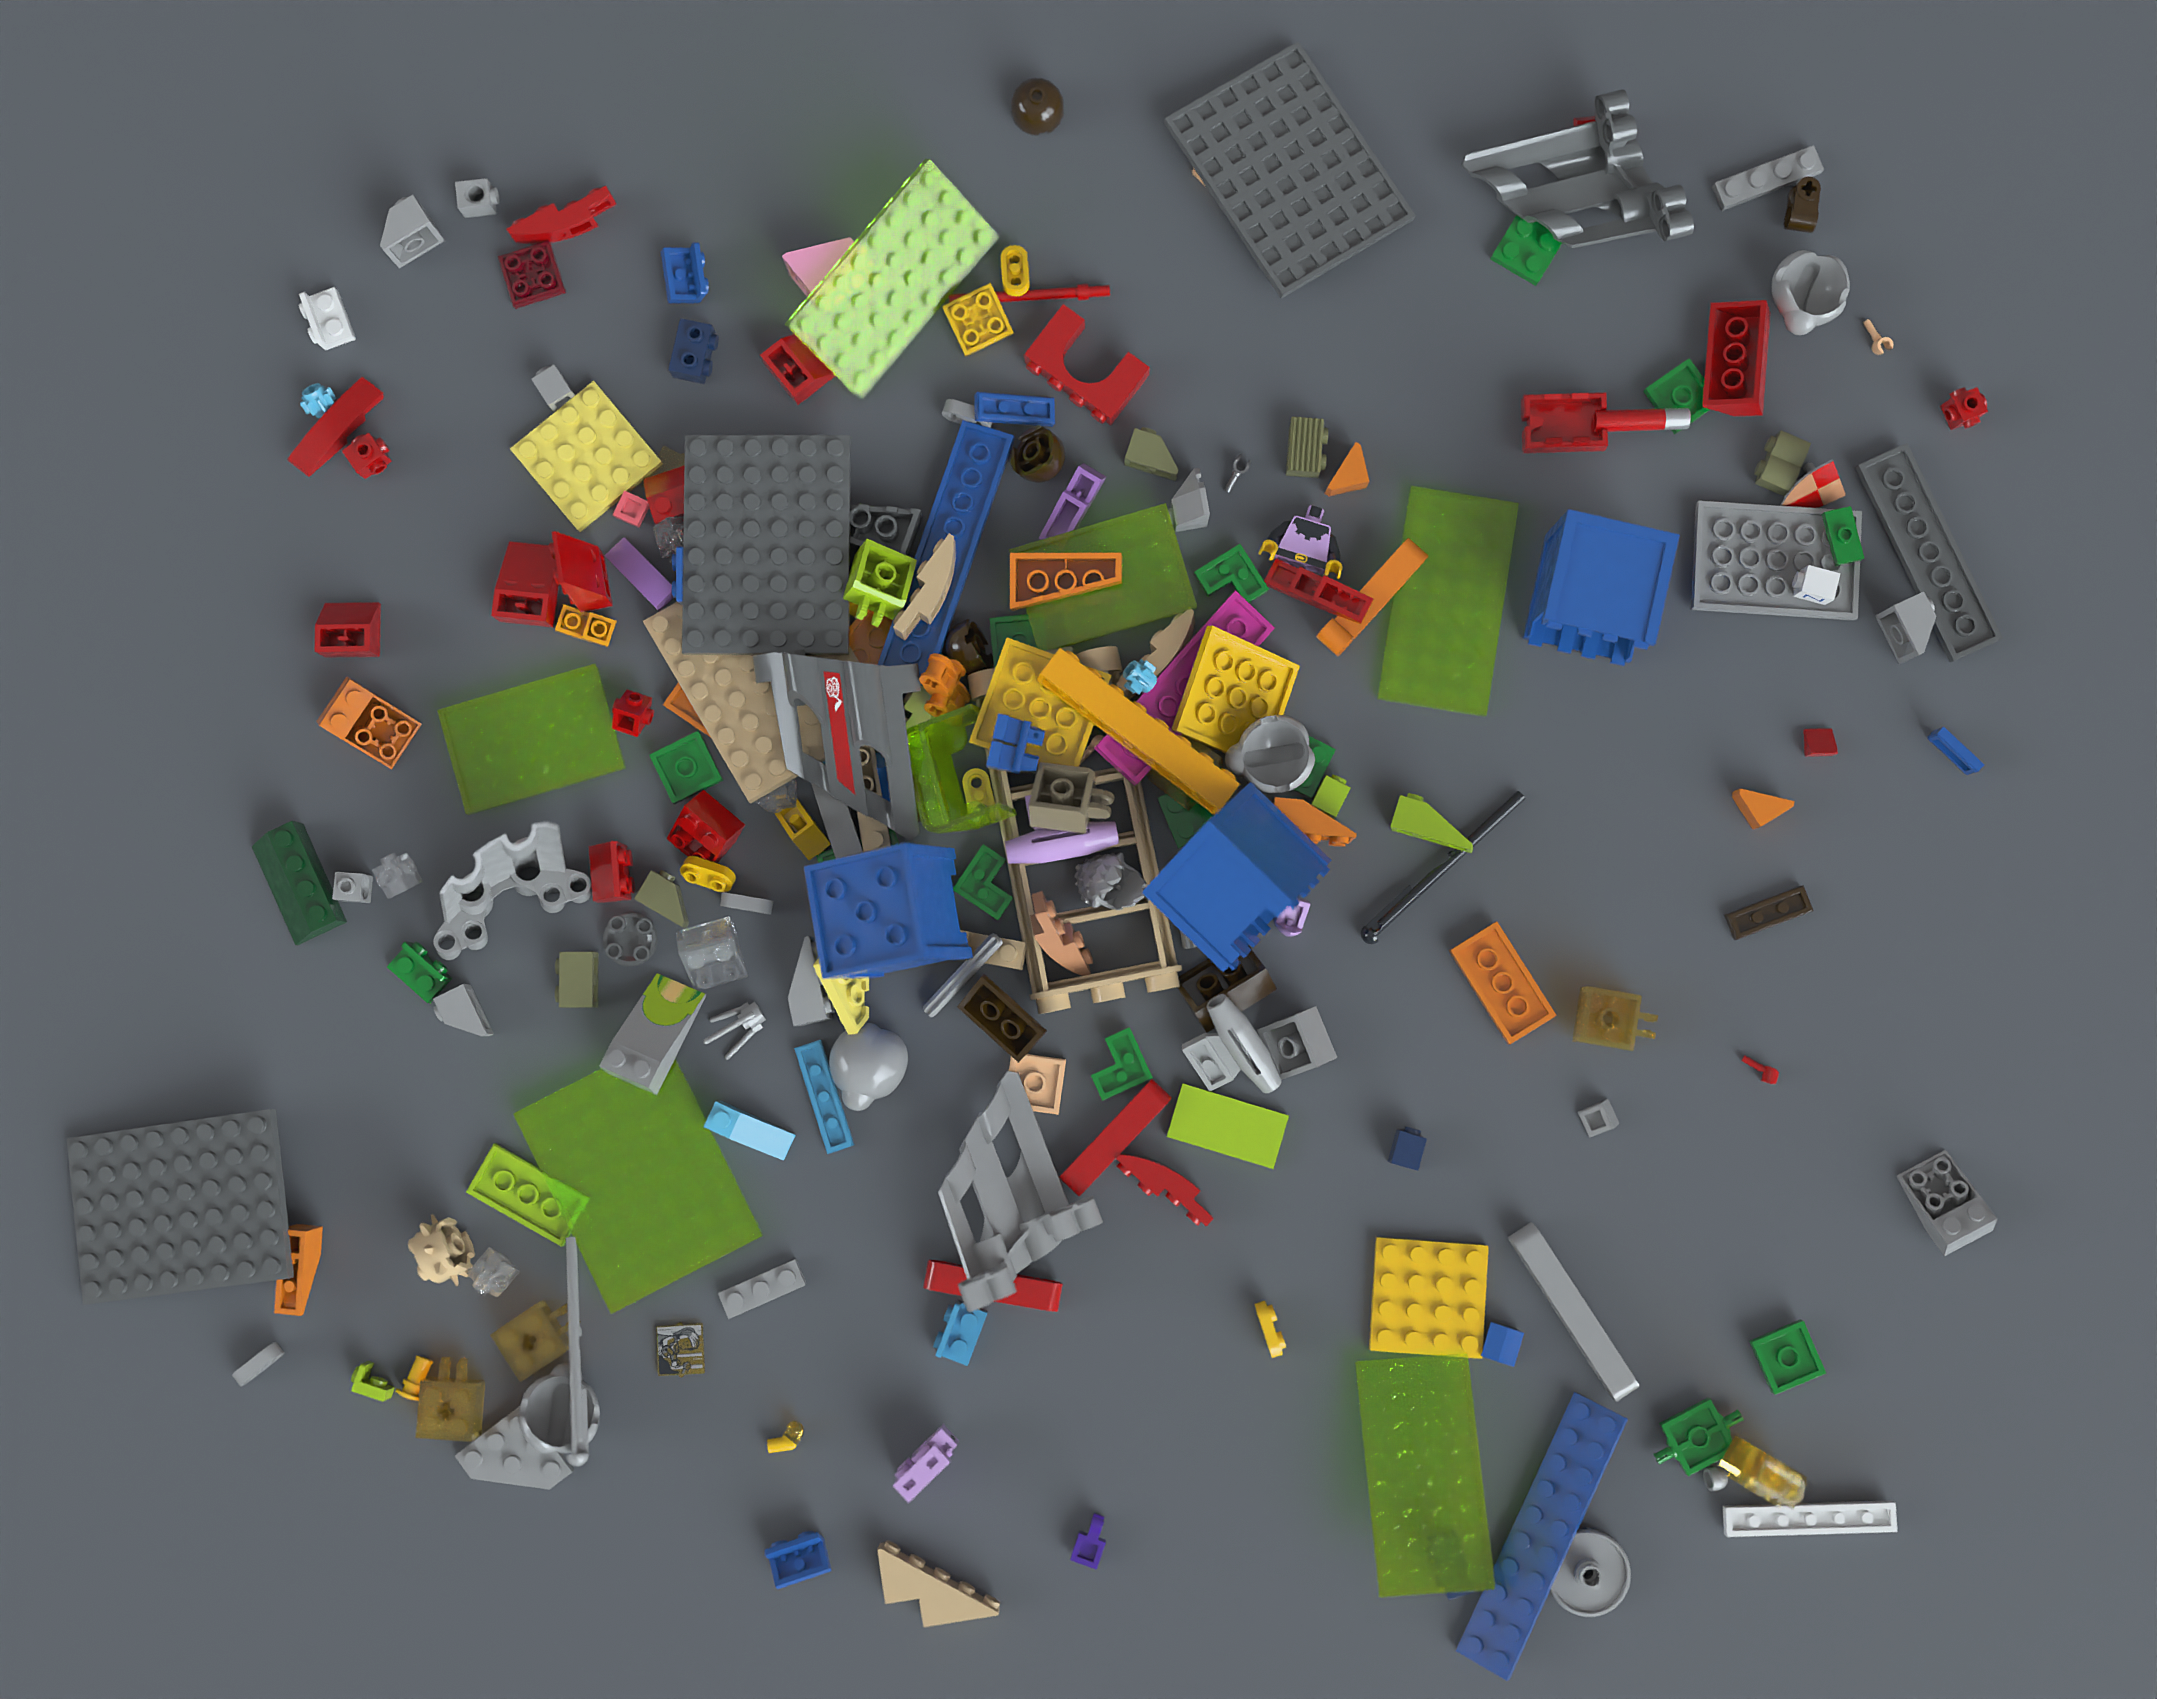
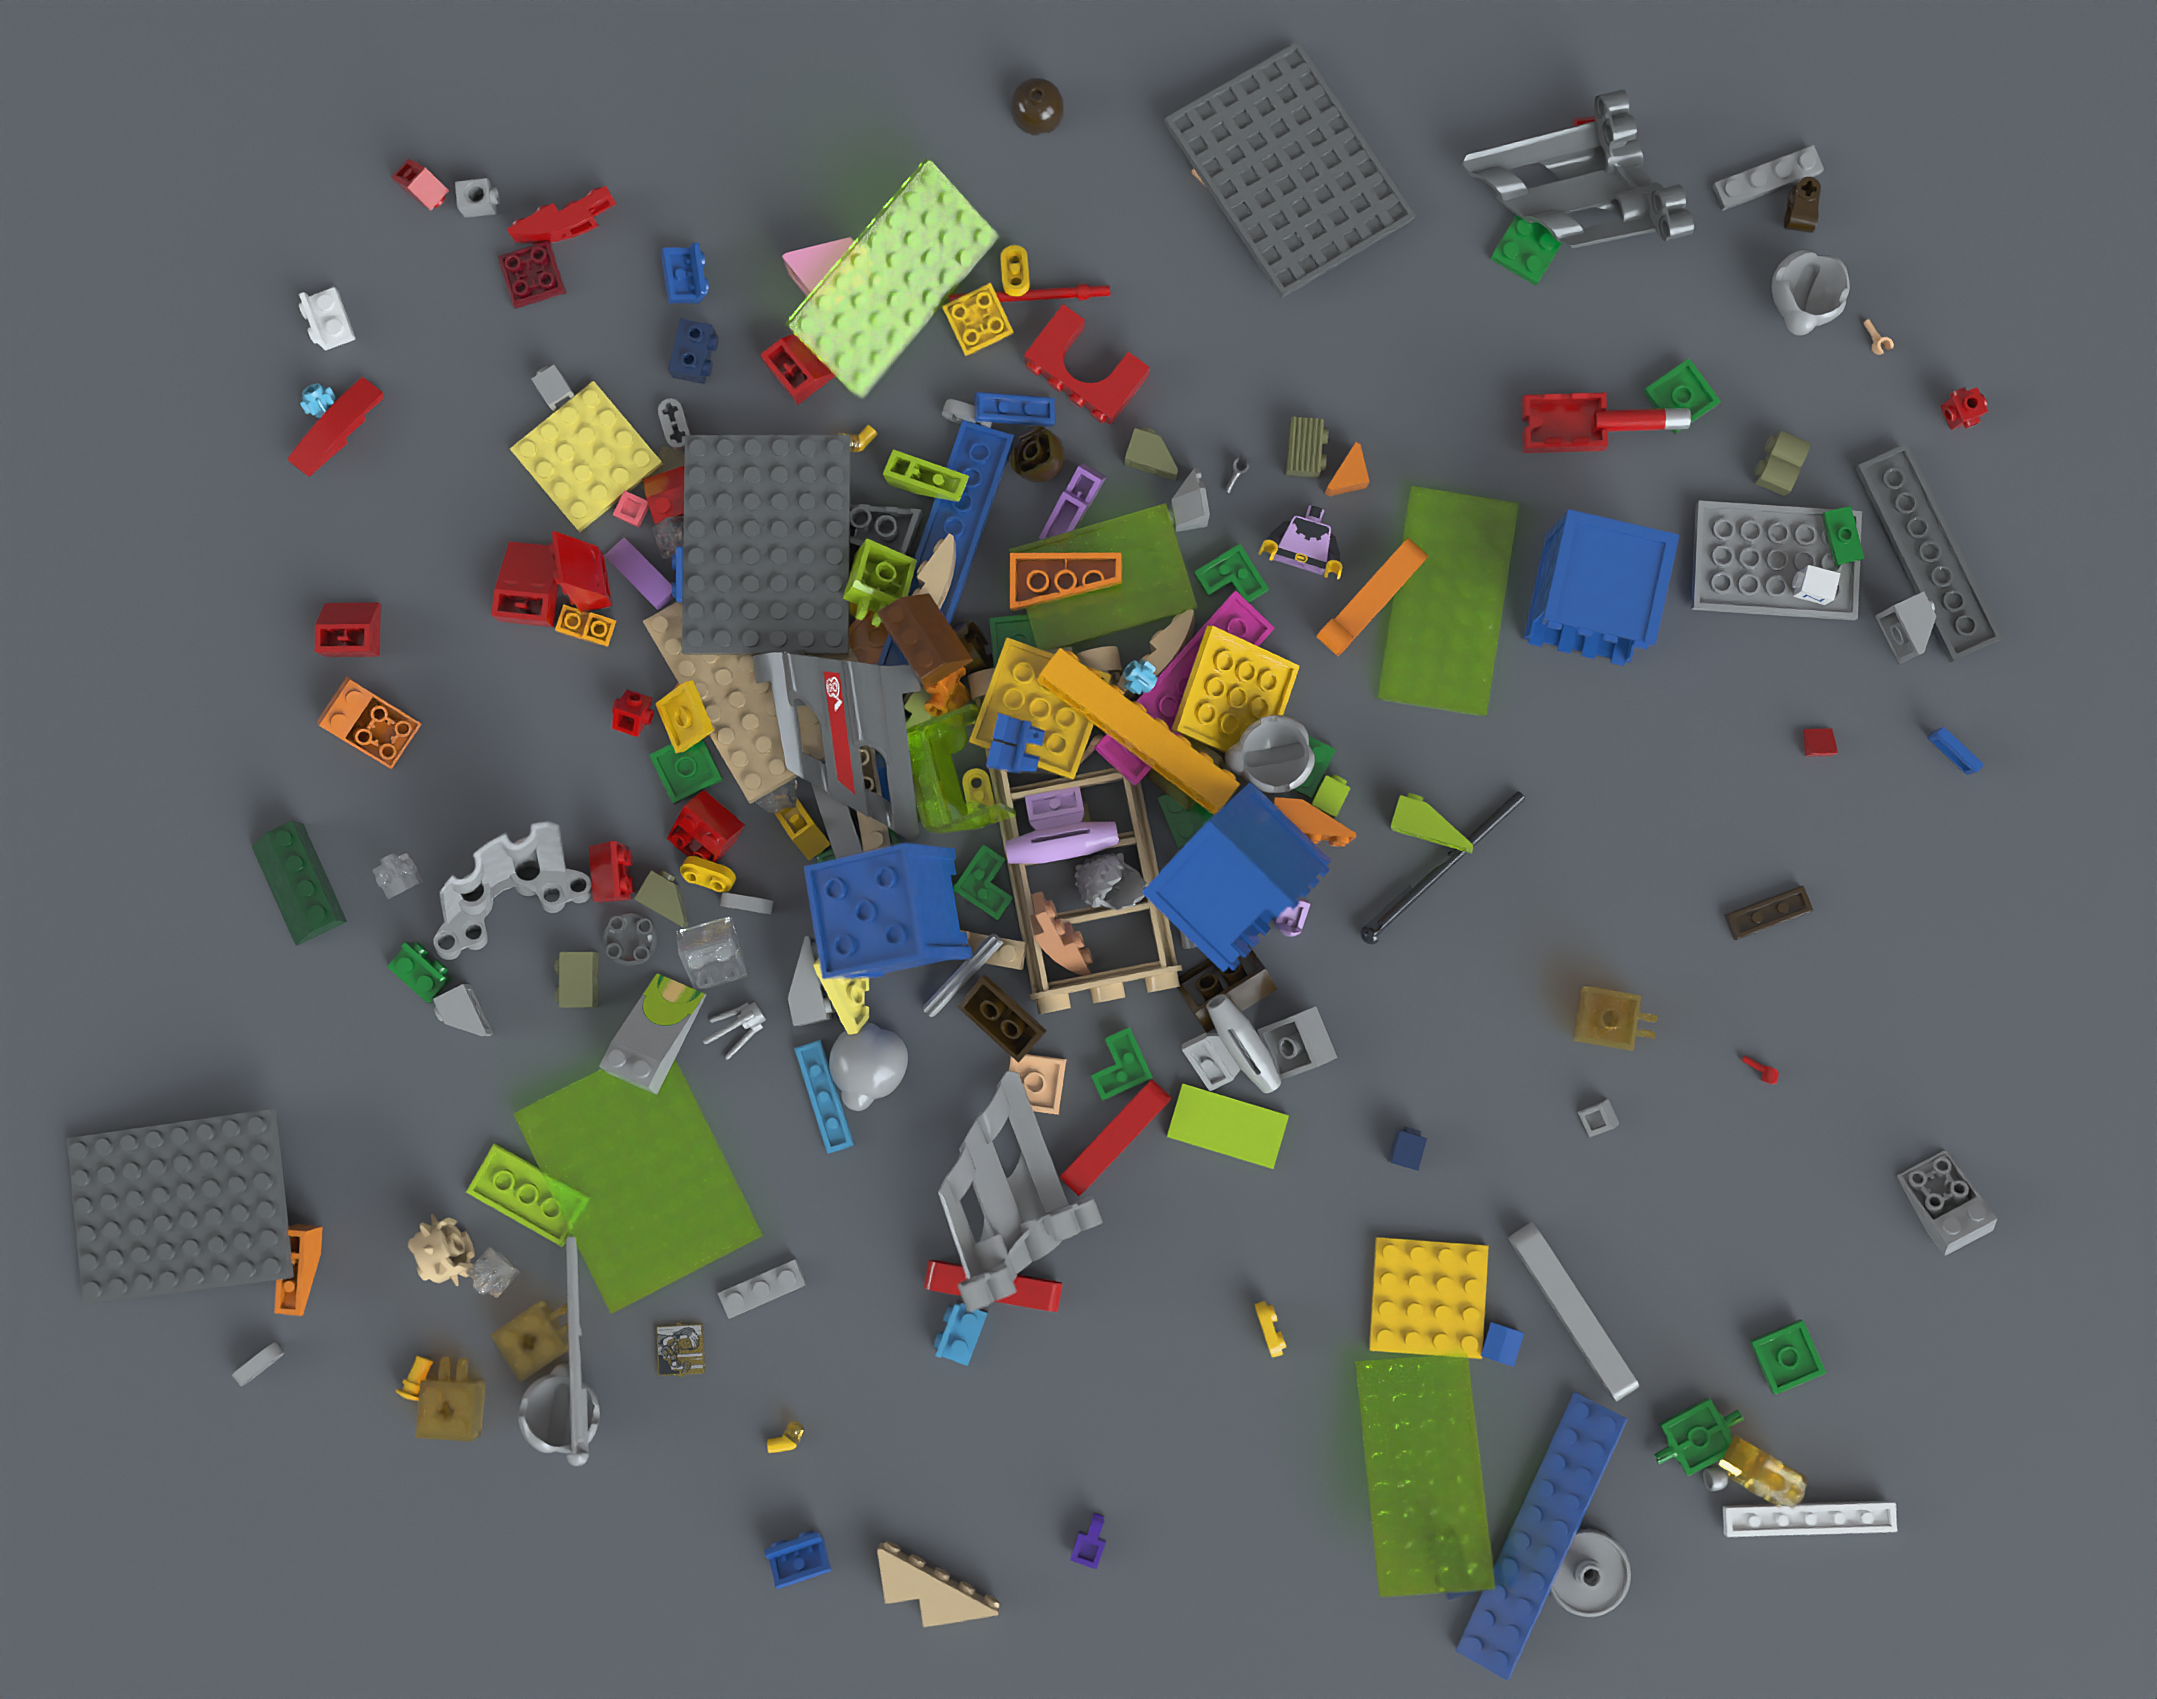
(352, 887): light grey brick -> none
(367, 455): red brick -> none
(374, 1387): lime bracket -> none
(409, 232): light grey slope -> none
(420, 184): none -> slope
(508, 1458): light grey plate -> none
(531, 739): clear neon green plate -> none
(668, 426): none -> light grey beam
(684, 716): none -> yellow plate
(749, 1130): medium azure slope -> none
(860, 441): none -> yellow arm
(924, 477): none -> lime slope
(924, 638): none -> reddish brown slope
(925, 1463): lavender piece -> none
(1067, 798): dark tan hinge -> none
(1157, 1177): red slope -> none
(1318, 591): red slope -> none
(1502, 983): orange plate -> none
(1737, 357): red slope -> none
(1759, 807): orange slope -> none
(1816, 488): shield -> none

